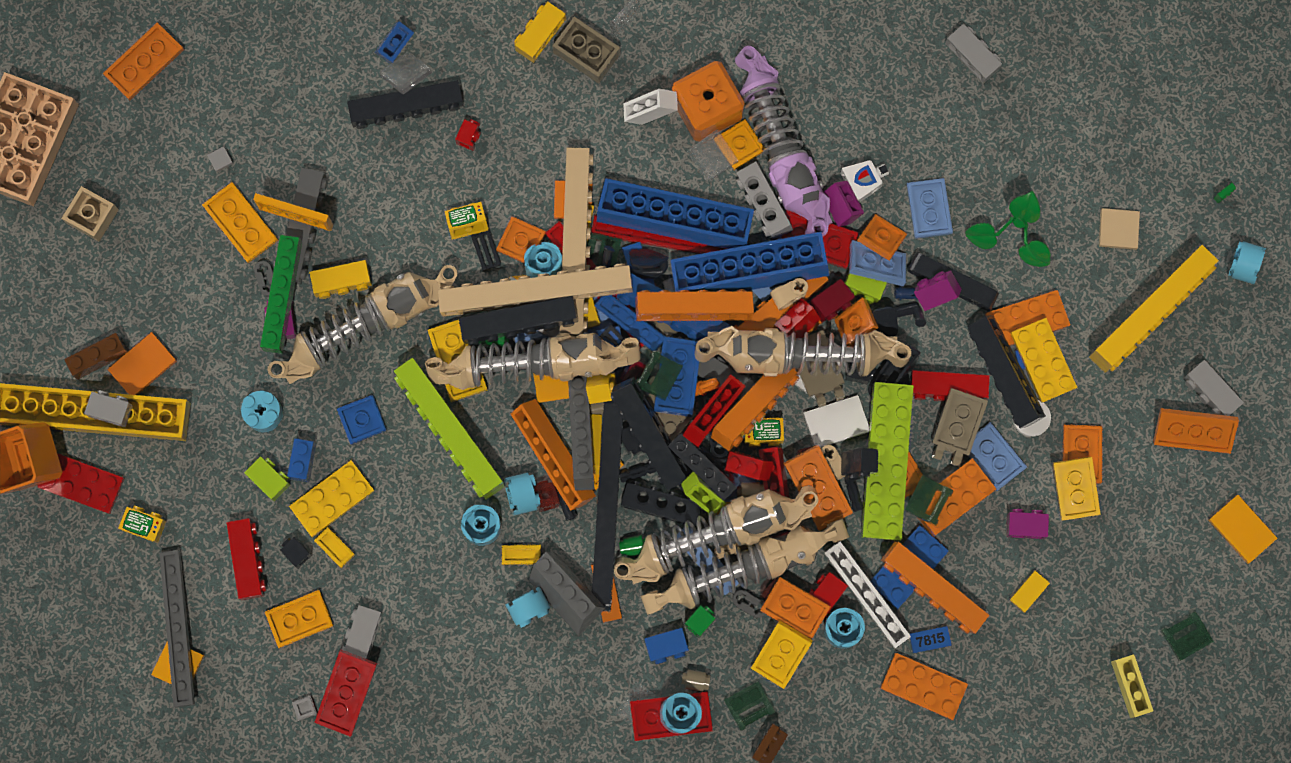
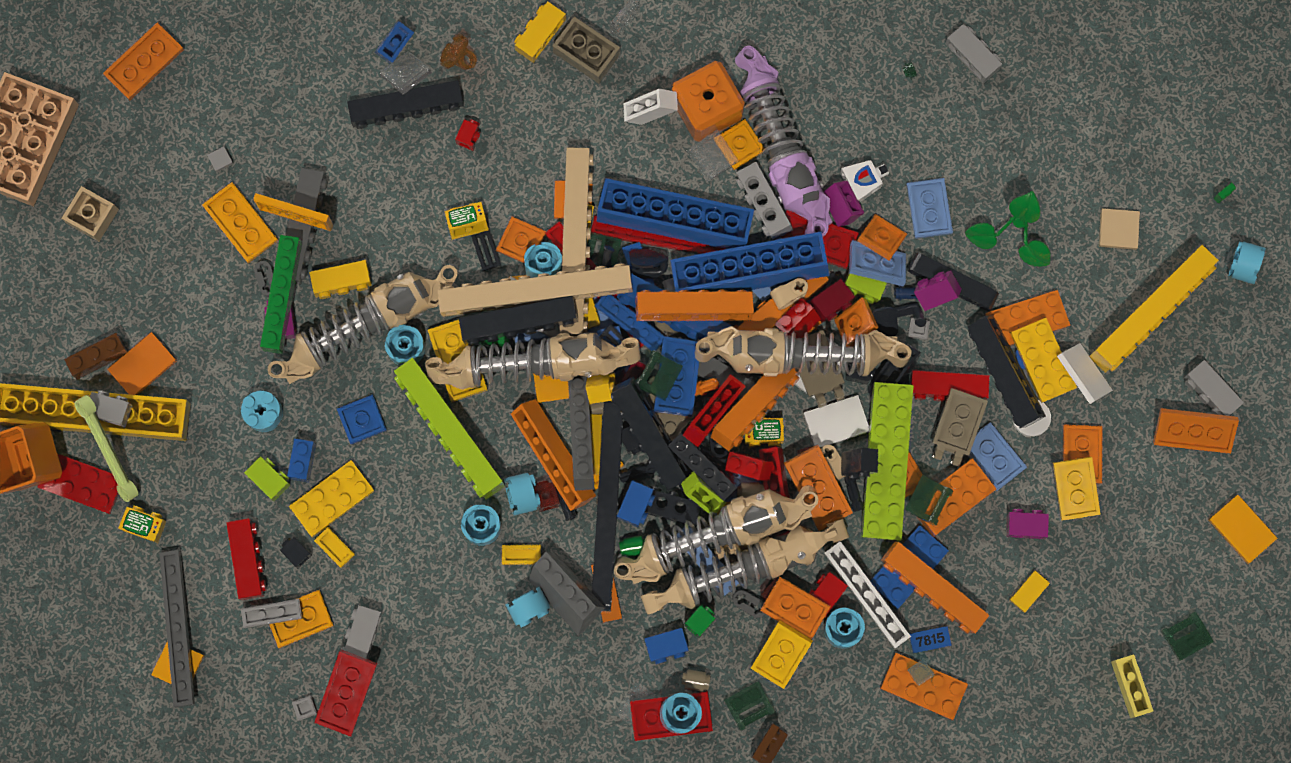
(87, 410): none -> yellowish green piece
(271, 613): none -> light grey tile
(407, 335): none -> medium azure brick
(454, 54): none -> clear orange tile
(635, 504): none -> blue brick
(909, 70): none -> clear green plate
(918, 332): none -> light grey tile
(920, 672): none -> clear light blue tile
(1084, 373): none -> white tile

